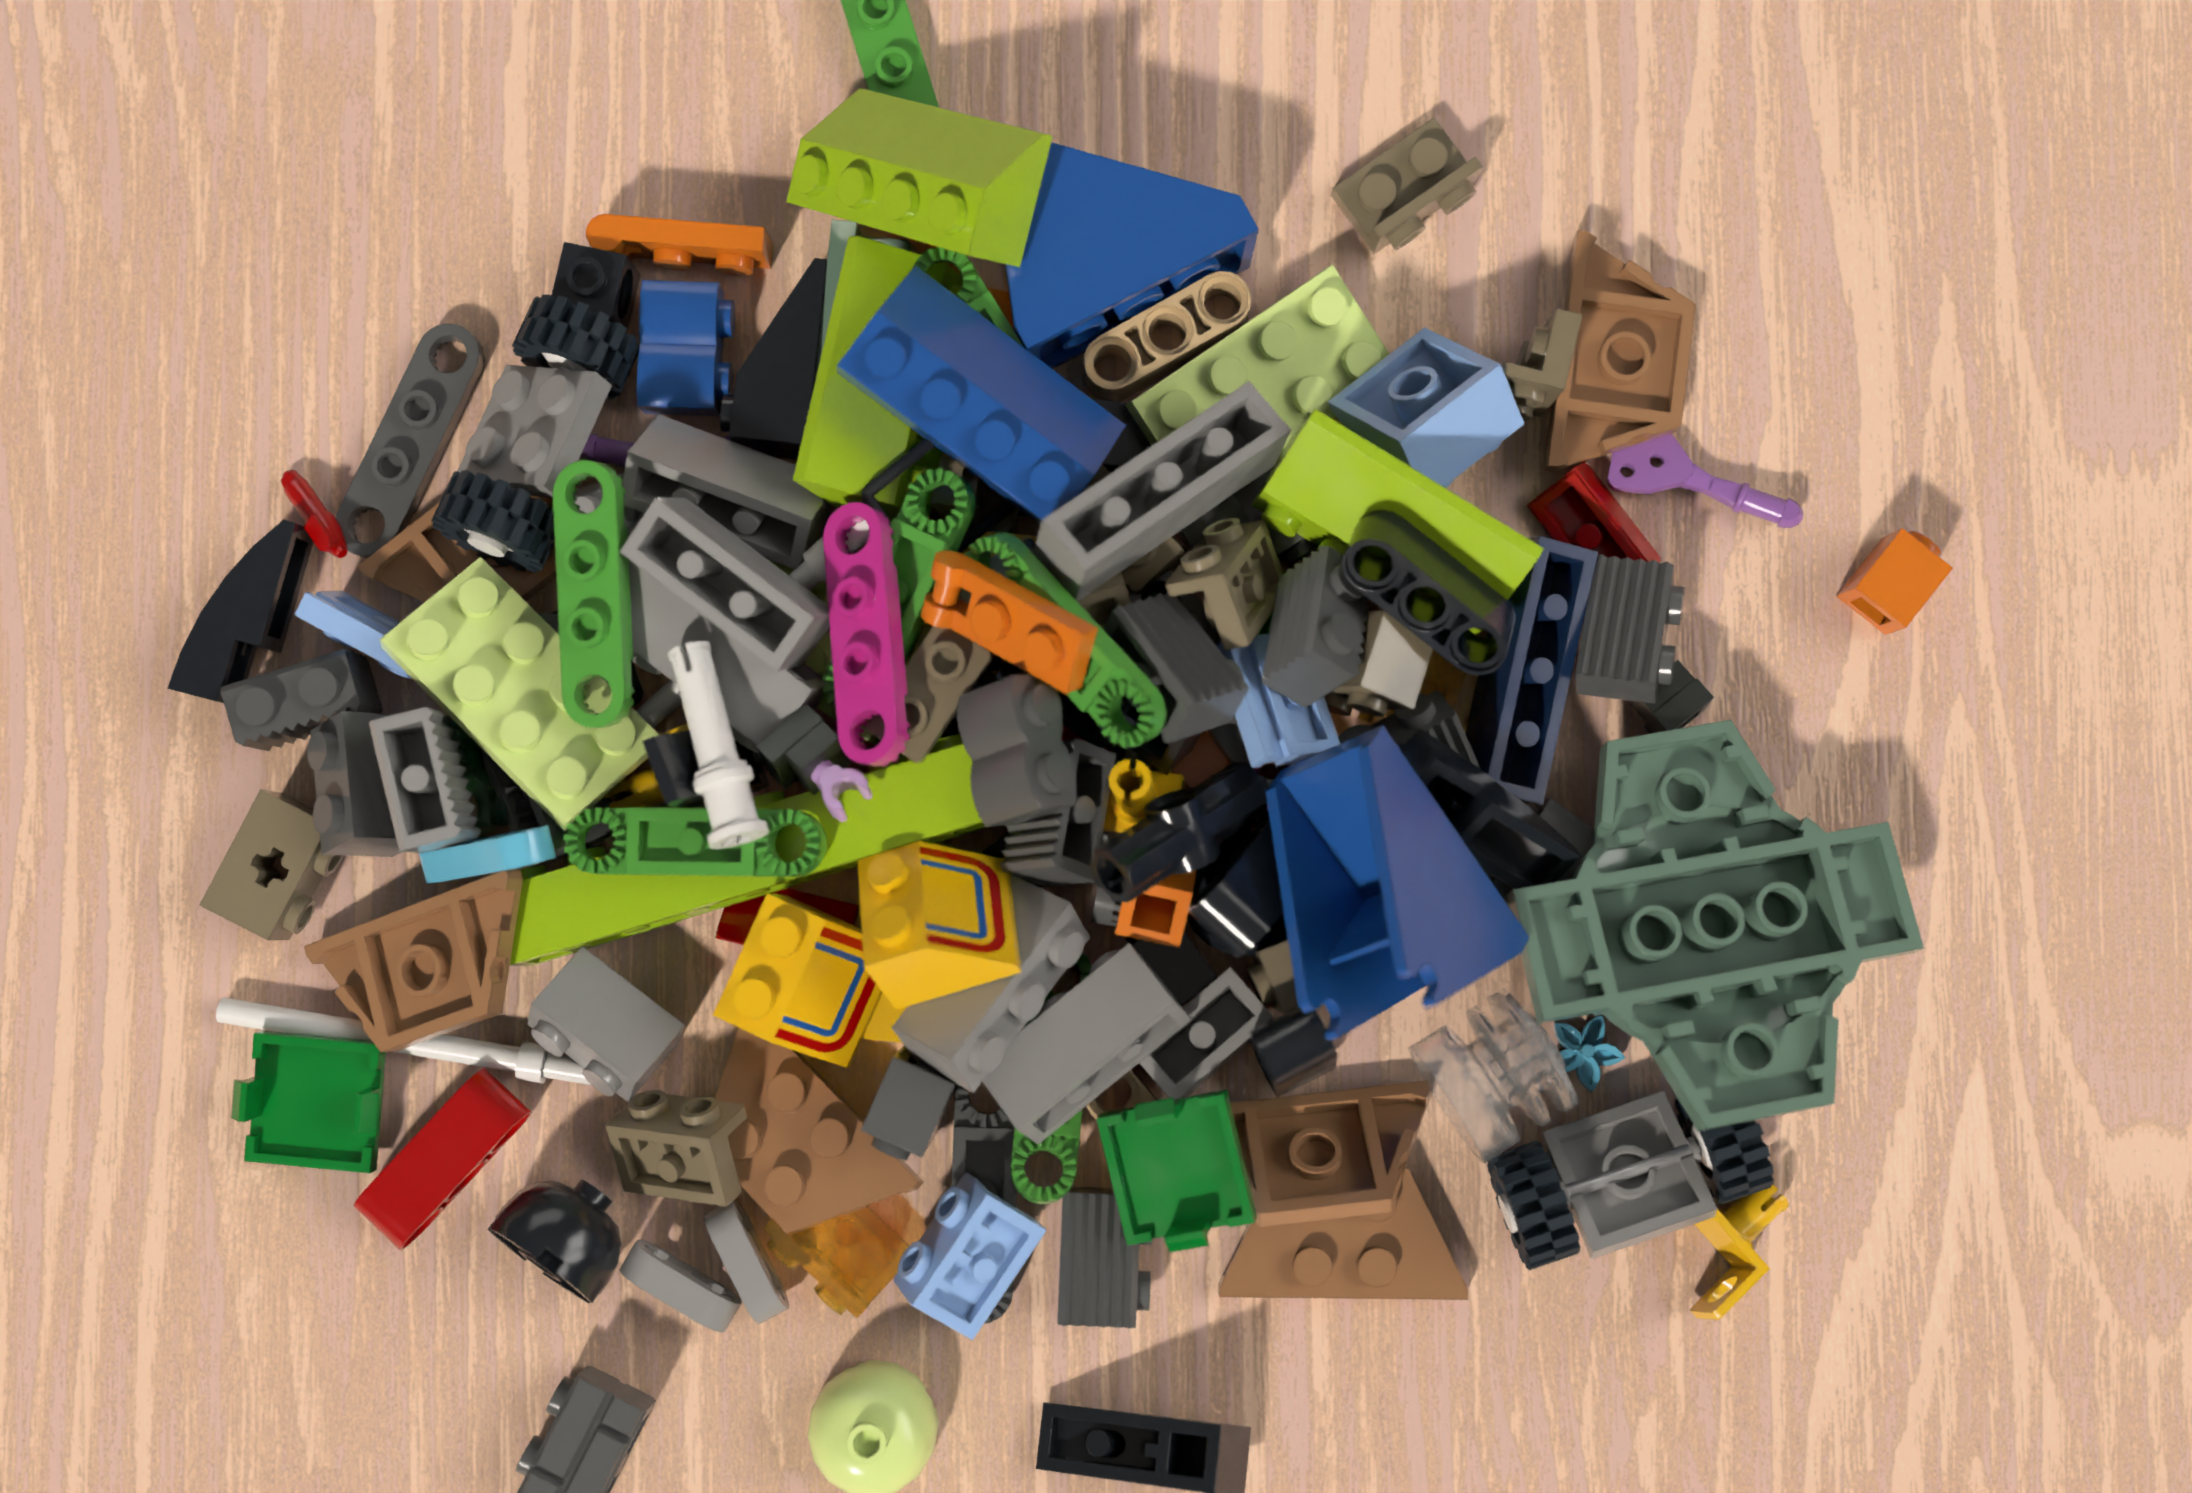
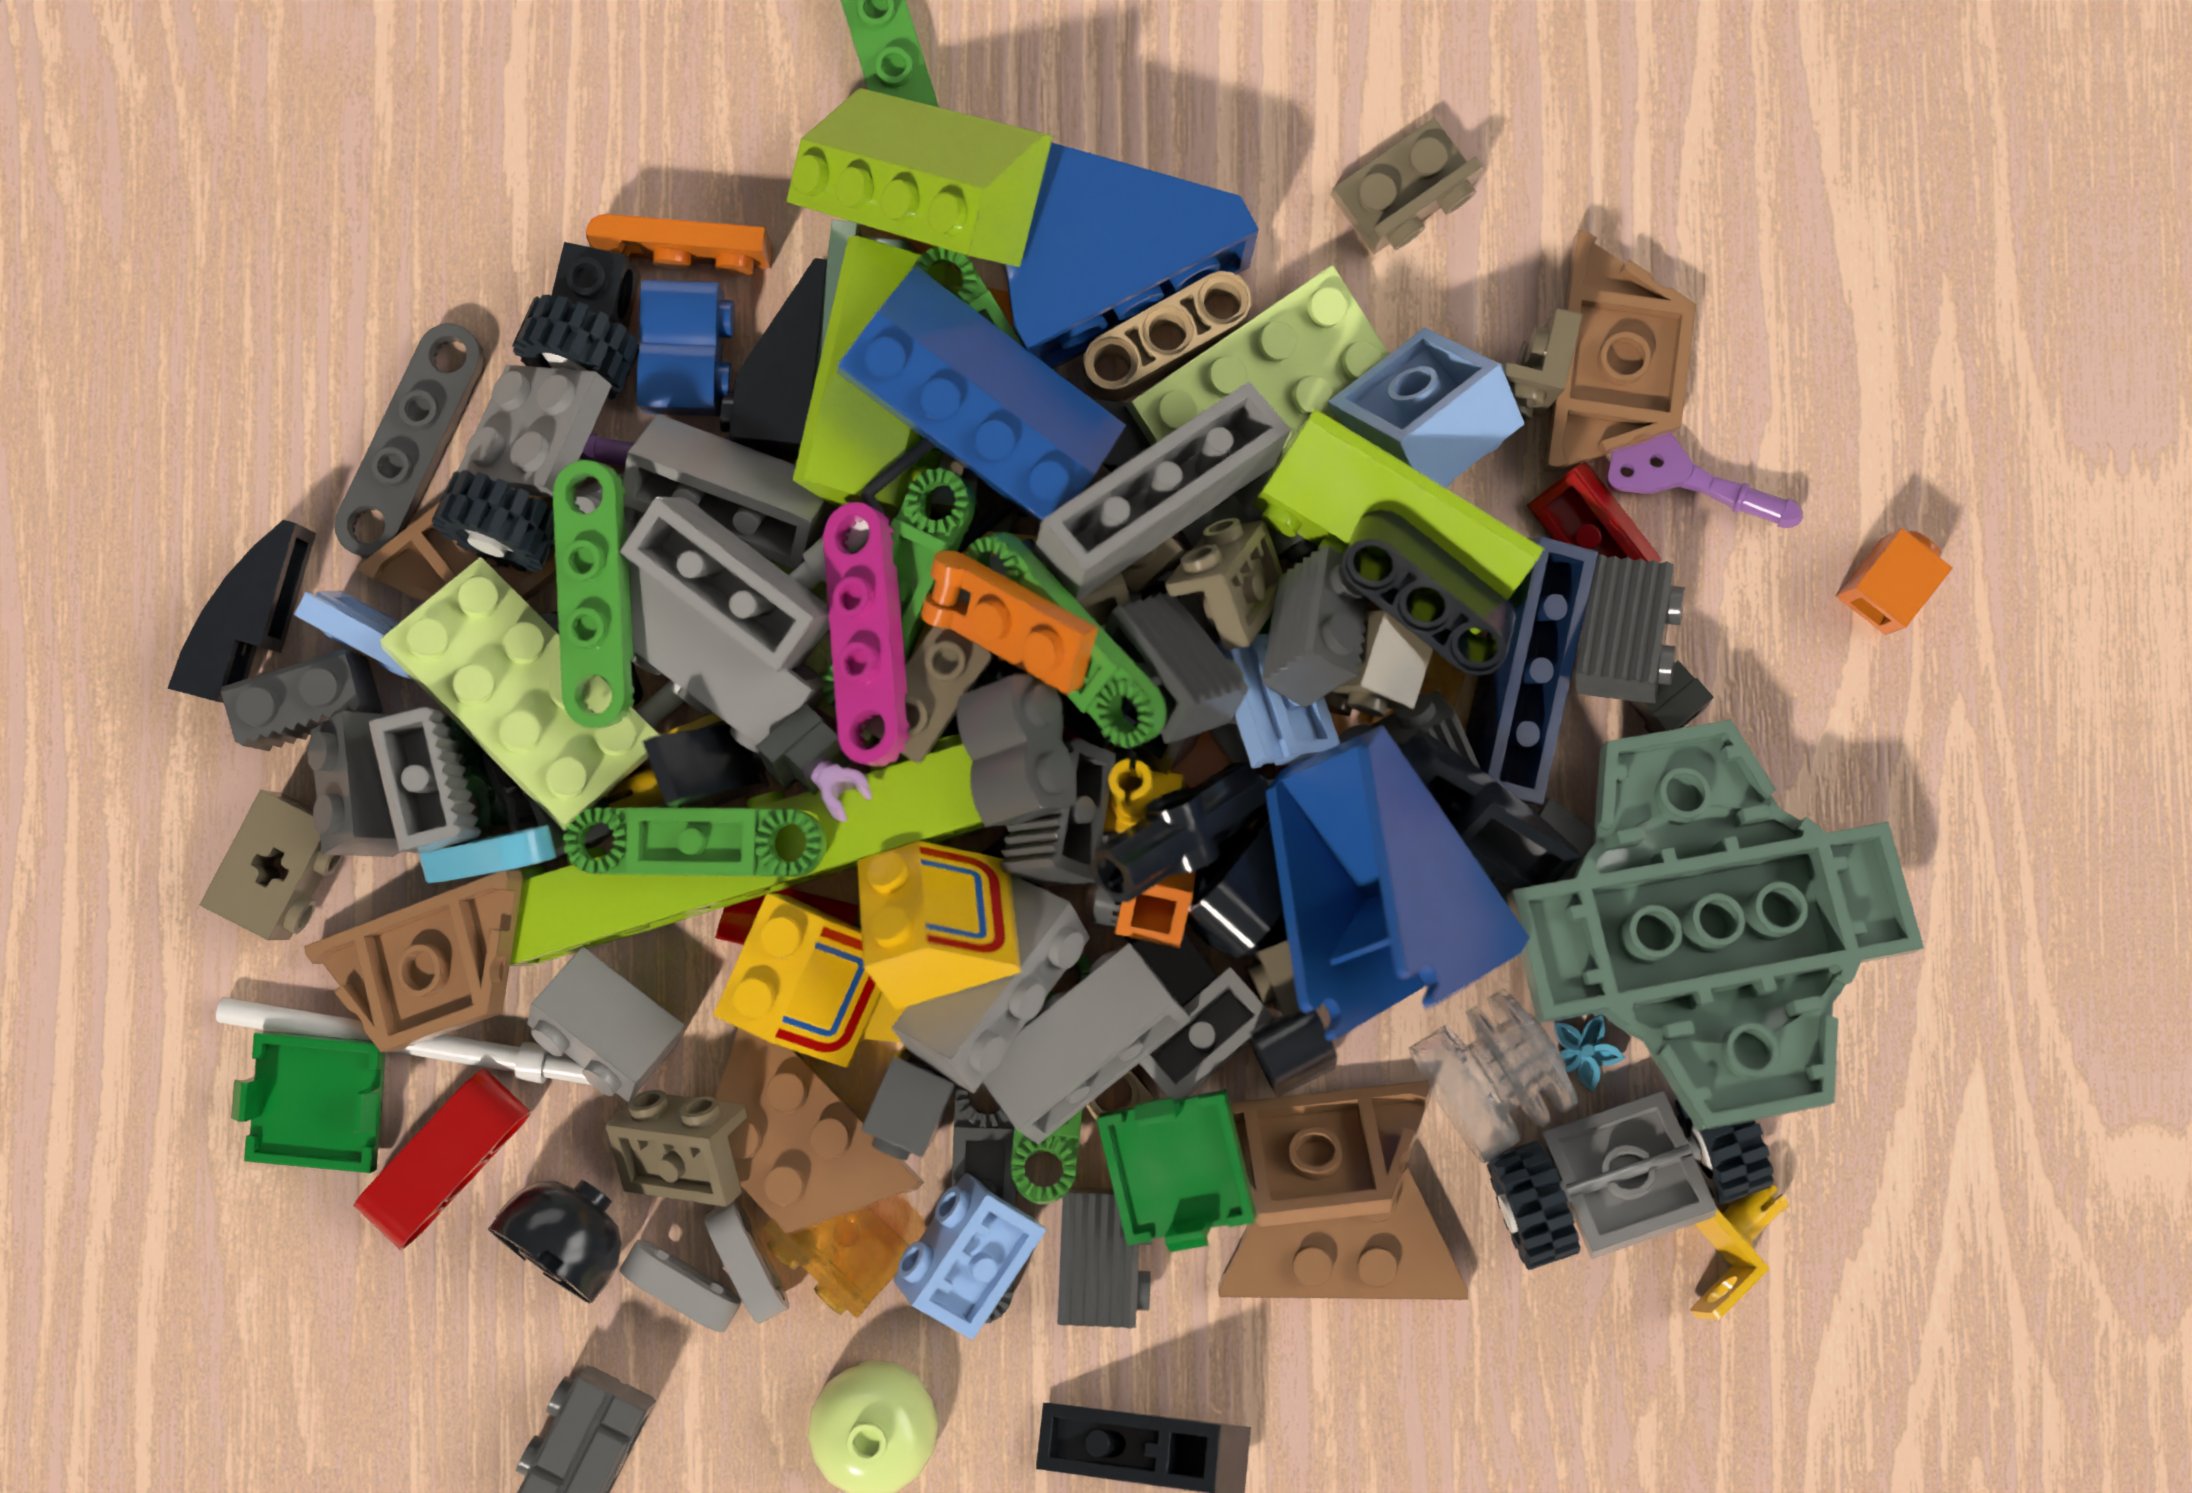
(319, 522): red piece -> none
(721, 776): white pin -> none

